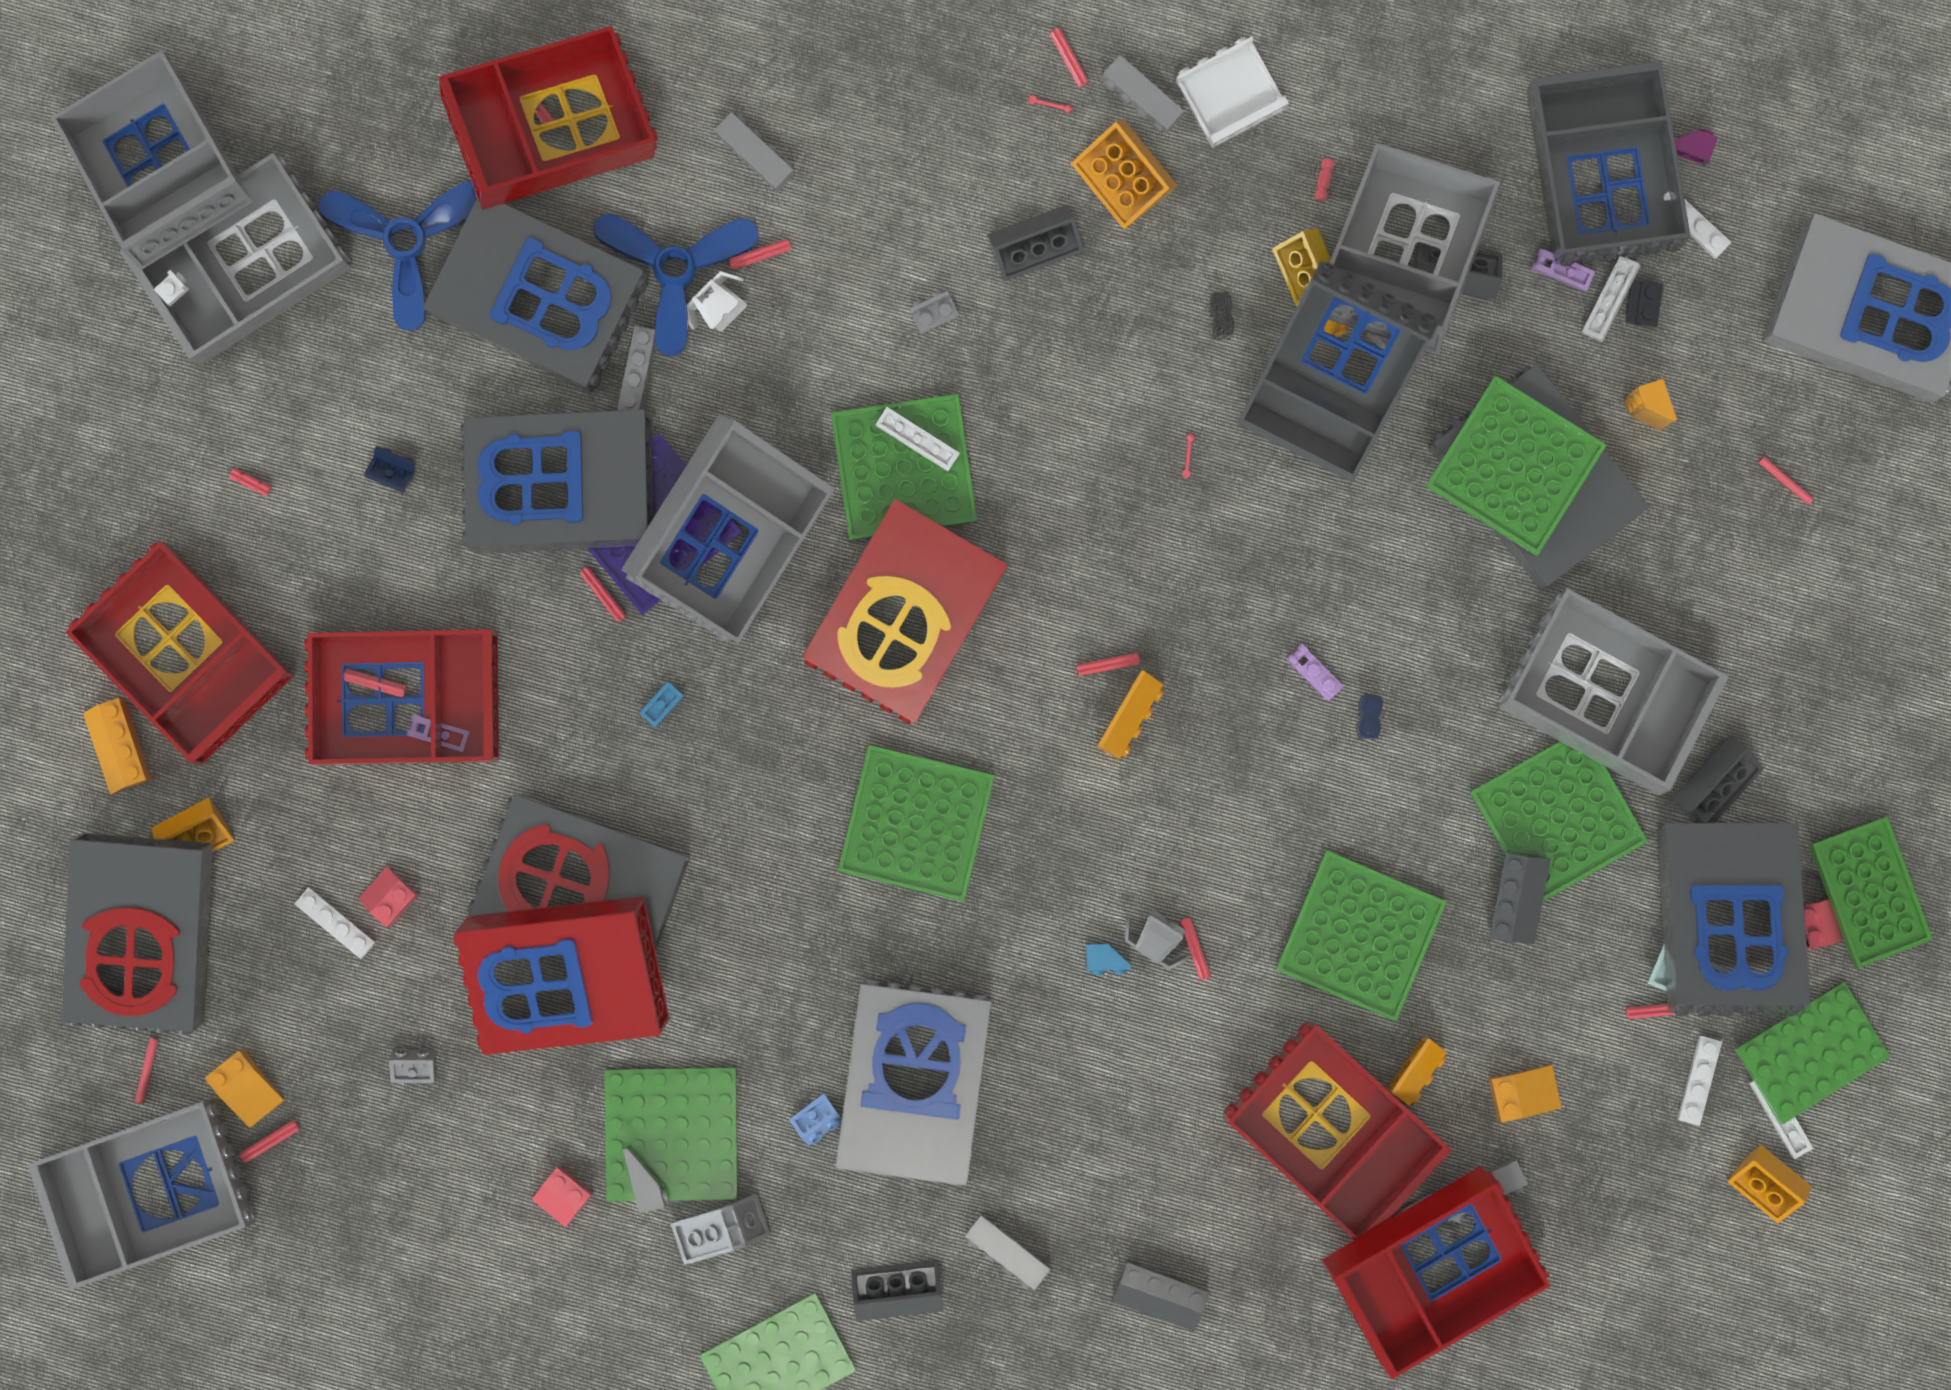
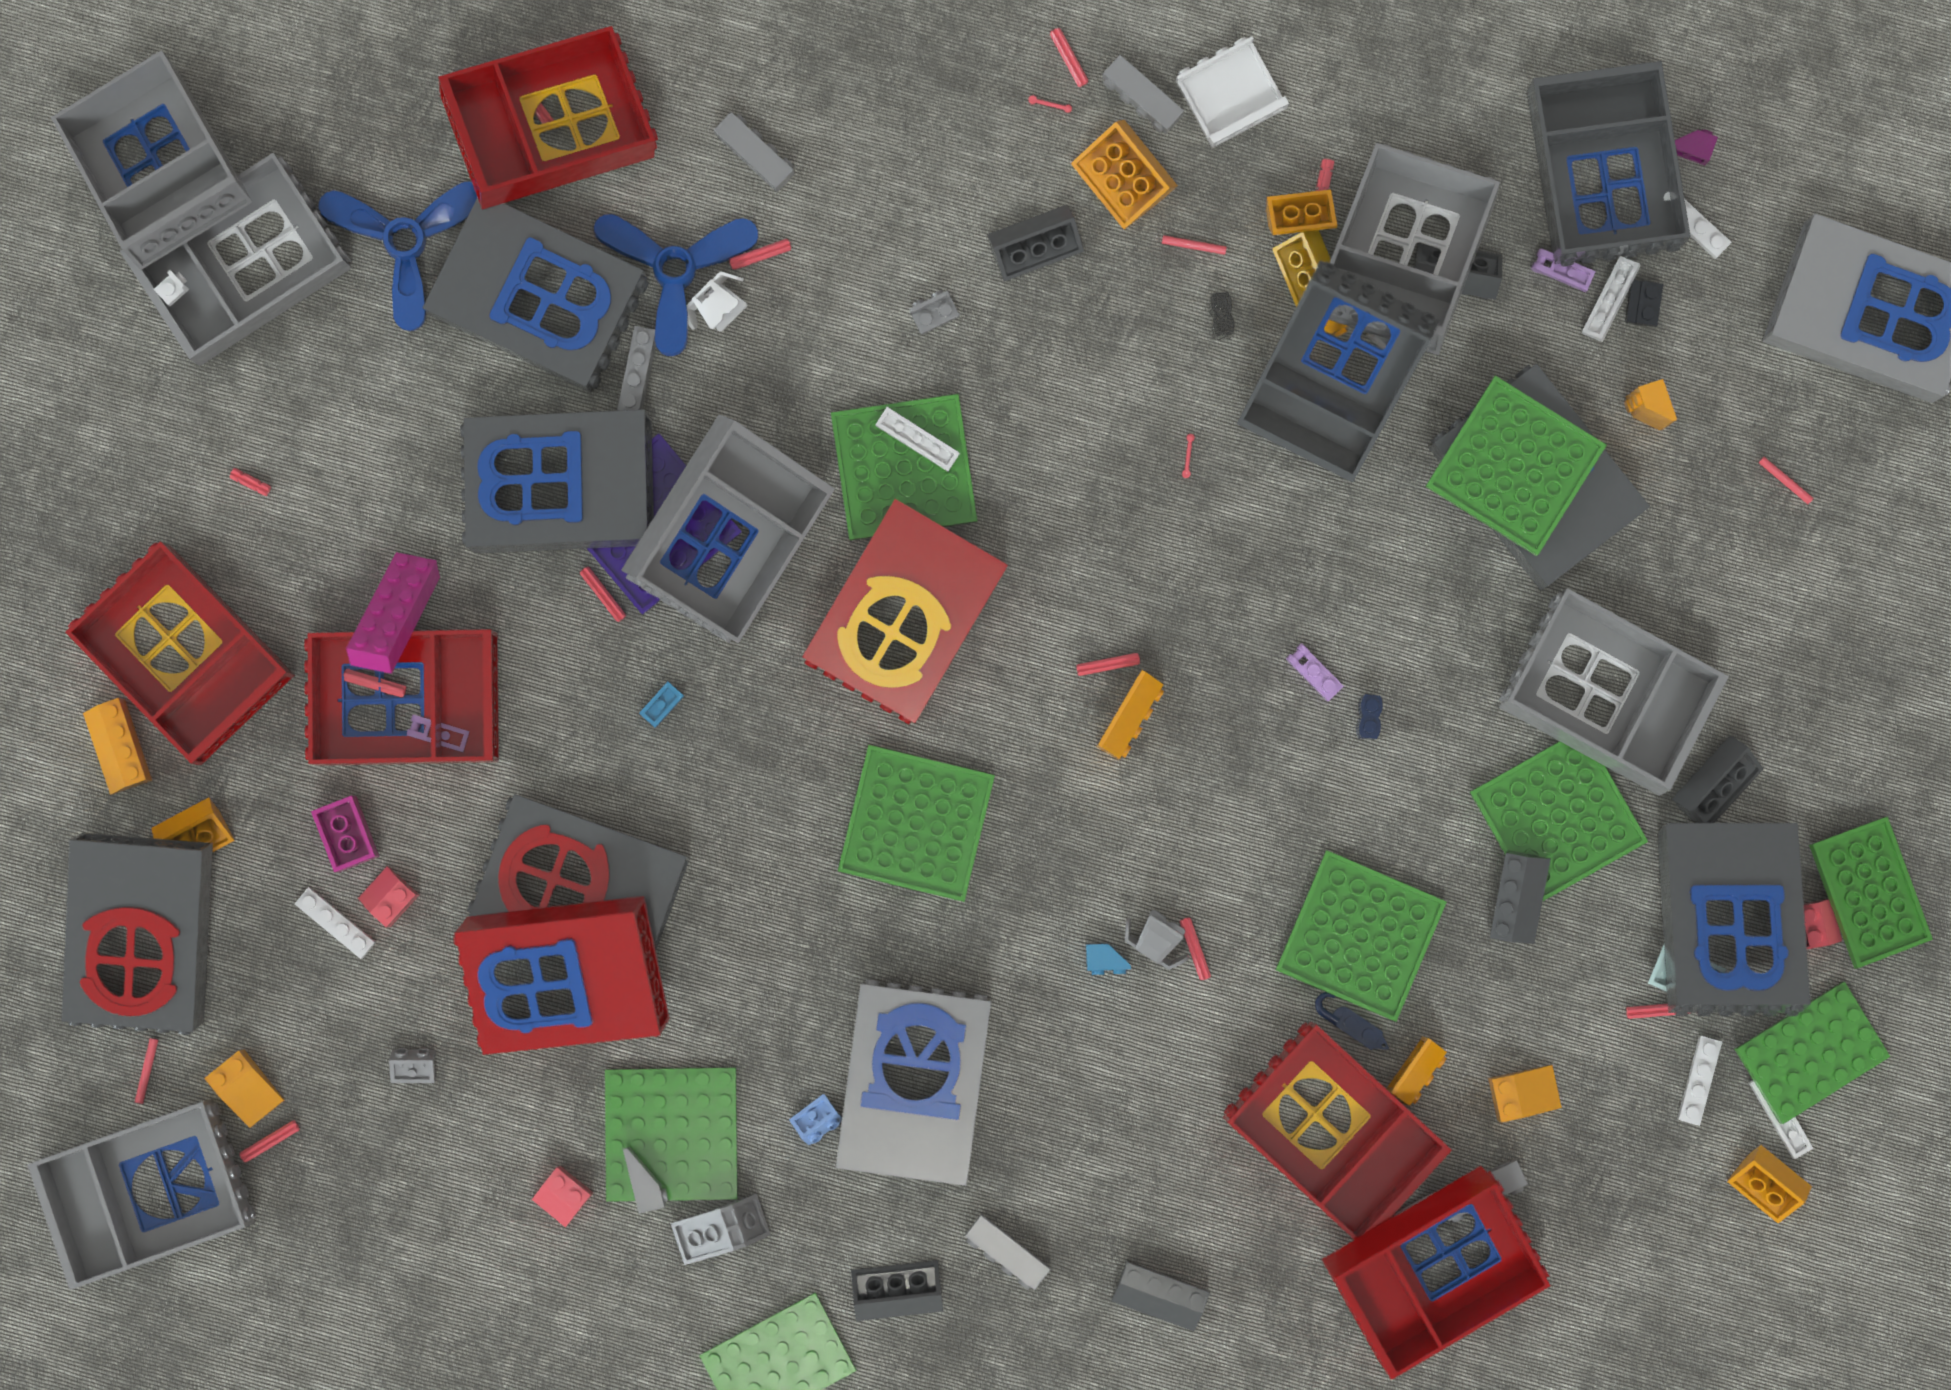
(345, 834): none -> dark pink brick
(390, 469): dark blue bracket -> none
(393, 612): none -> dark pink brick
(1196, 245): none -> coral bar
(1301, 212): none -> light orange slope
(1352, 1024): none -> dark blue plate

